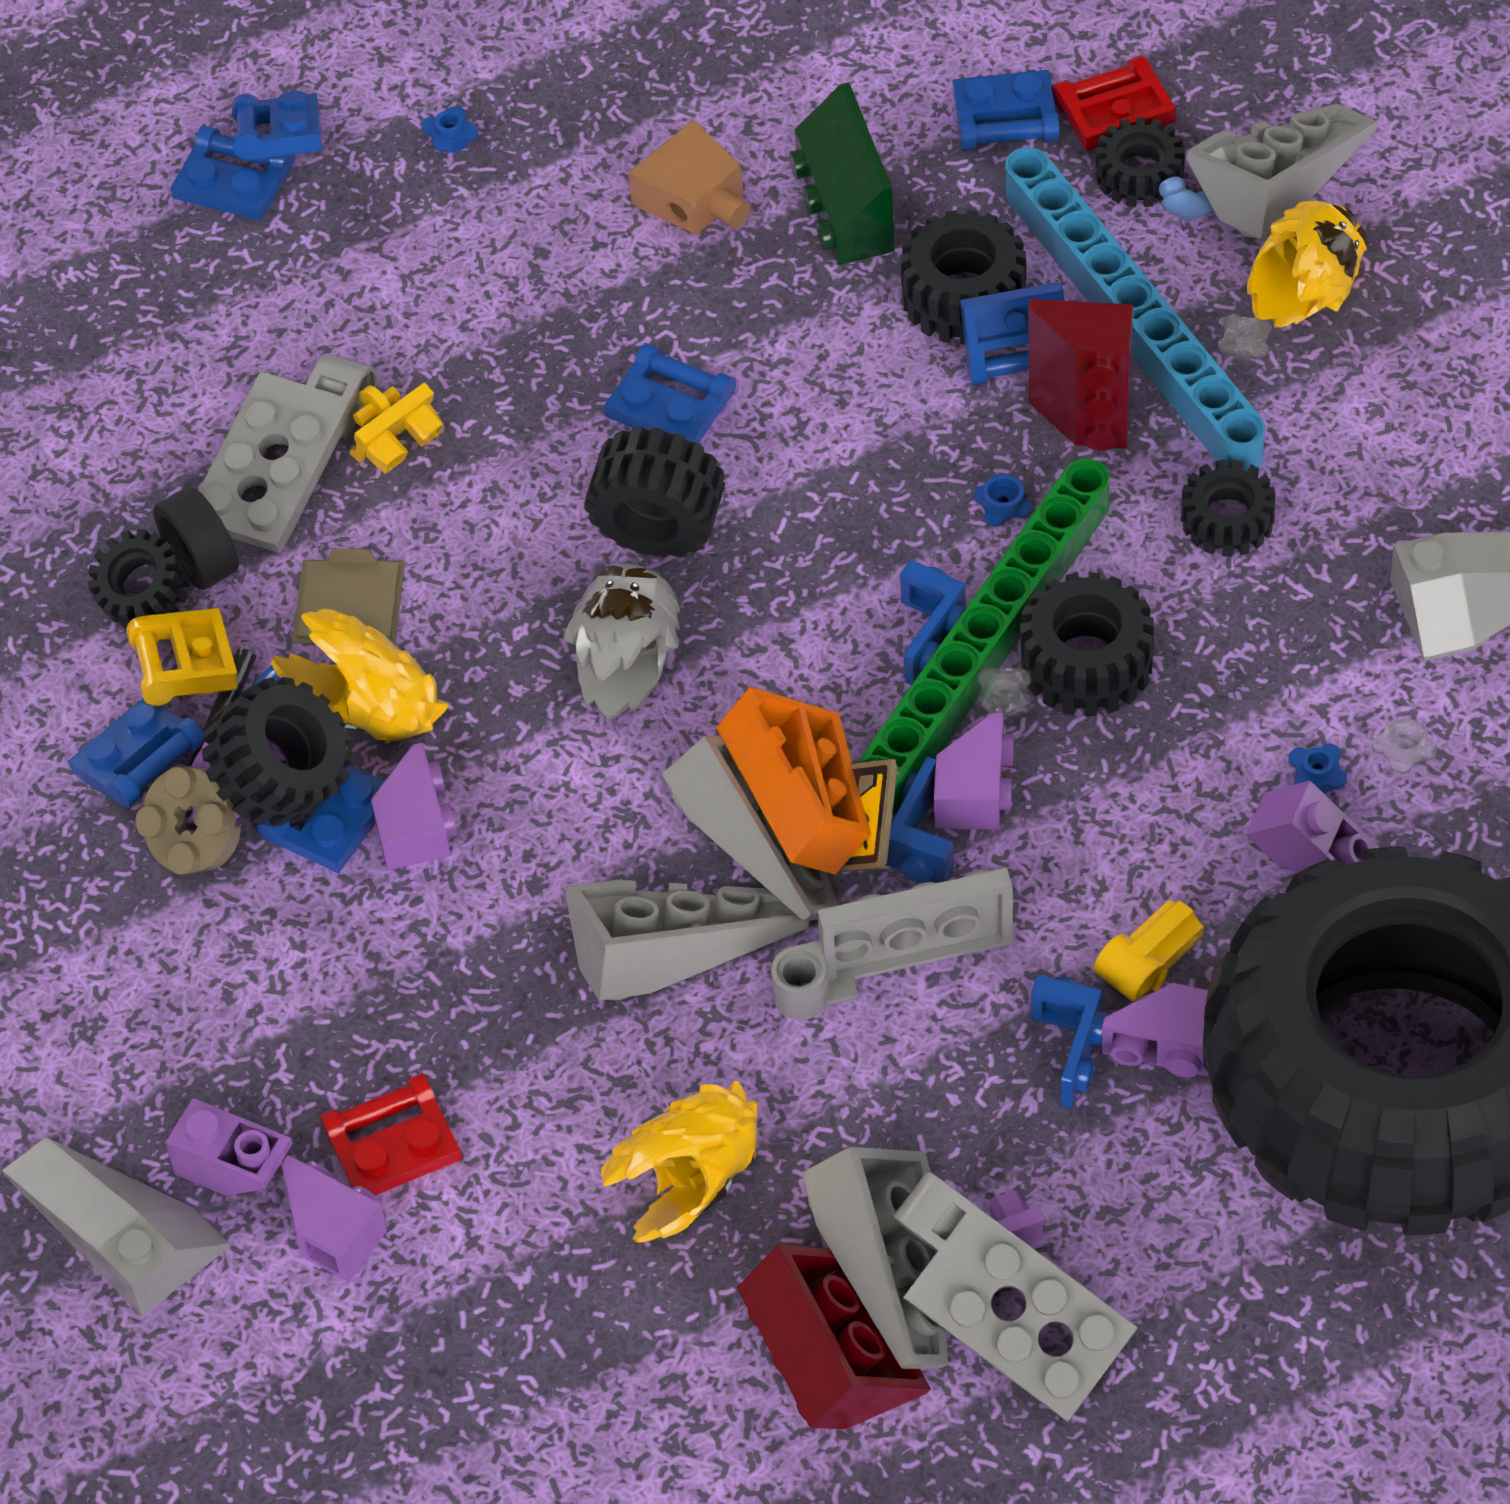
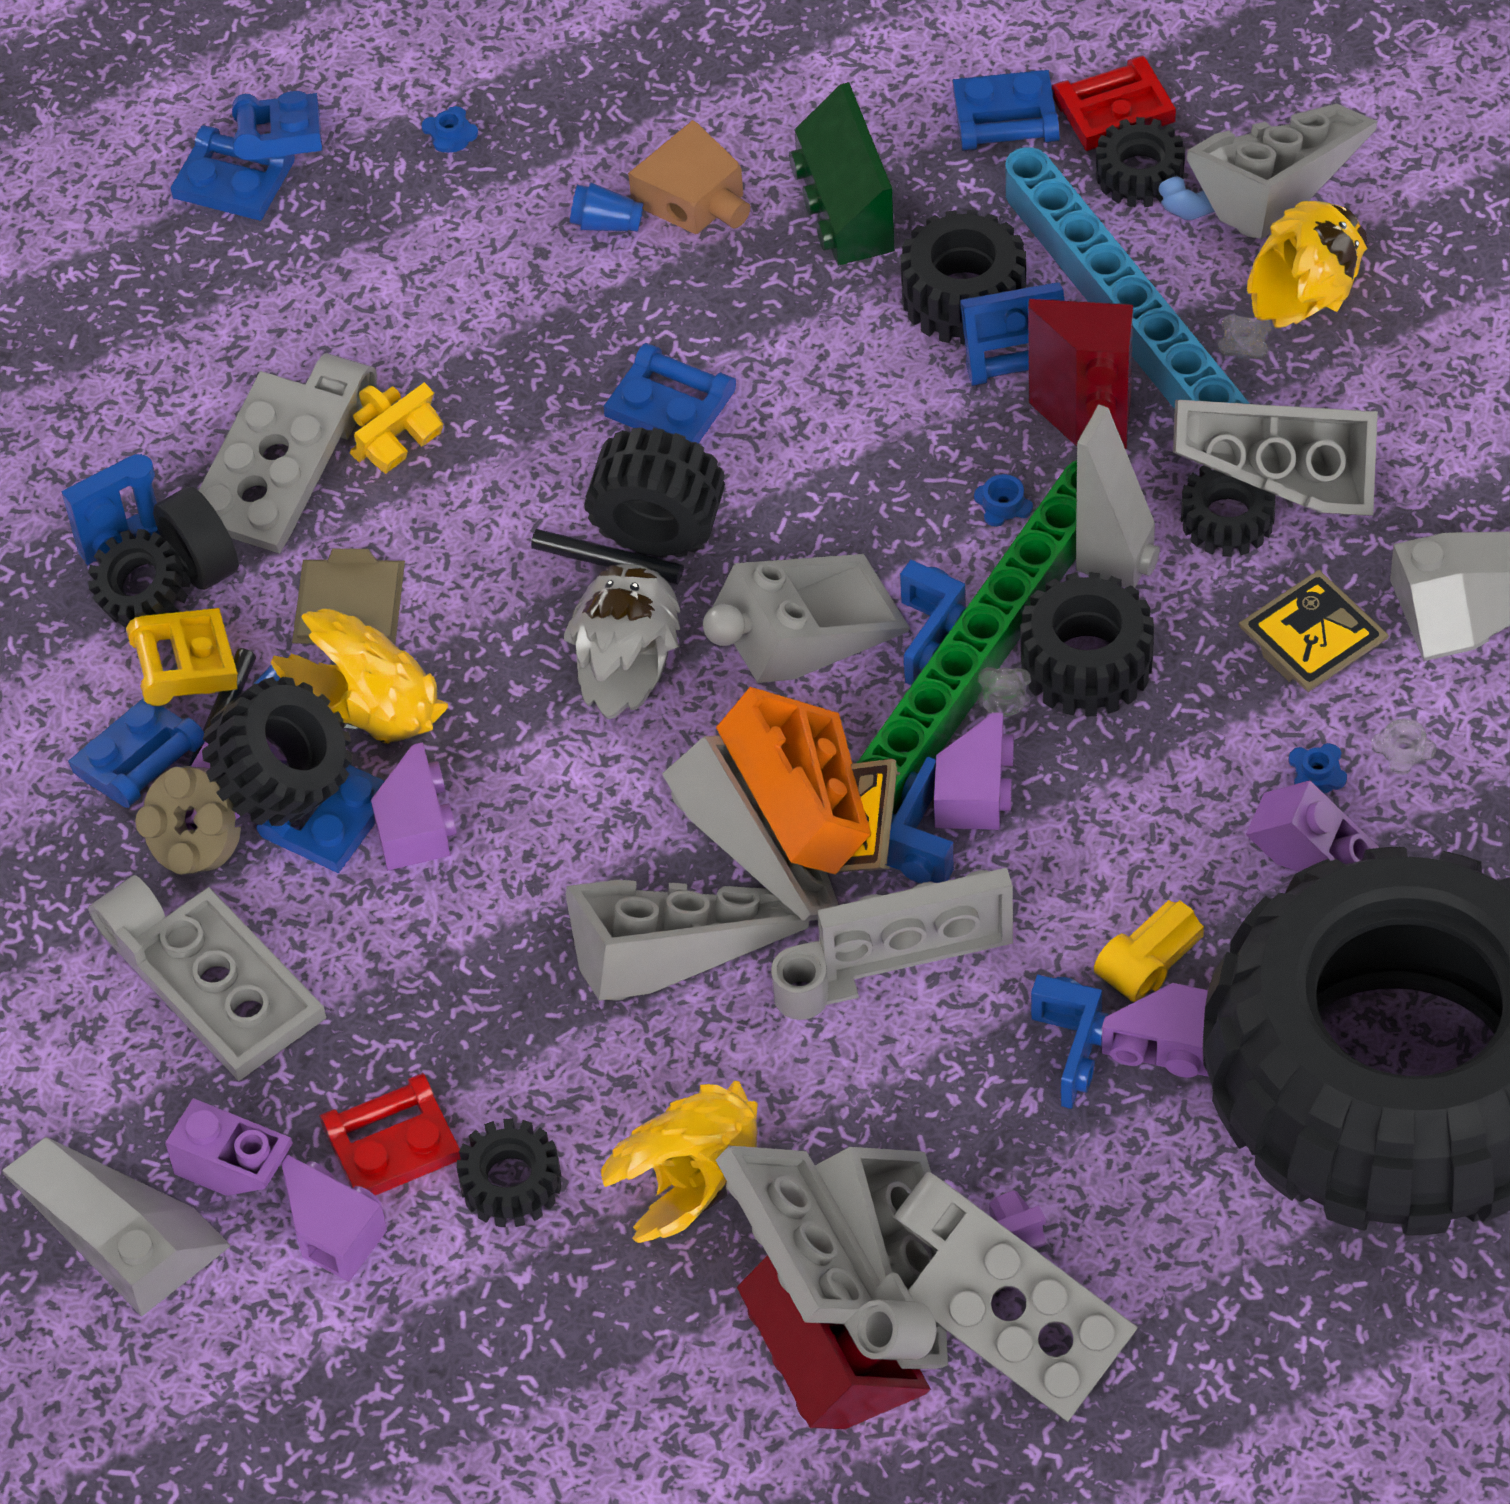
(97, 507): none -> blue plate
(201, 935): none -> light grey hinge
(515, 1200): none -> black tyre
(602, 554): none -> black bar
(604, 210): none -> blue cone
(802, 614): none -> light grey slope
(820, 1256): none -> light grey hinge
(1111, 511): none -> light grey wedge
(1294, 452): none -> light grey wedge
(1312, 631): none -> piece

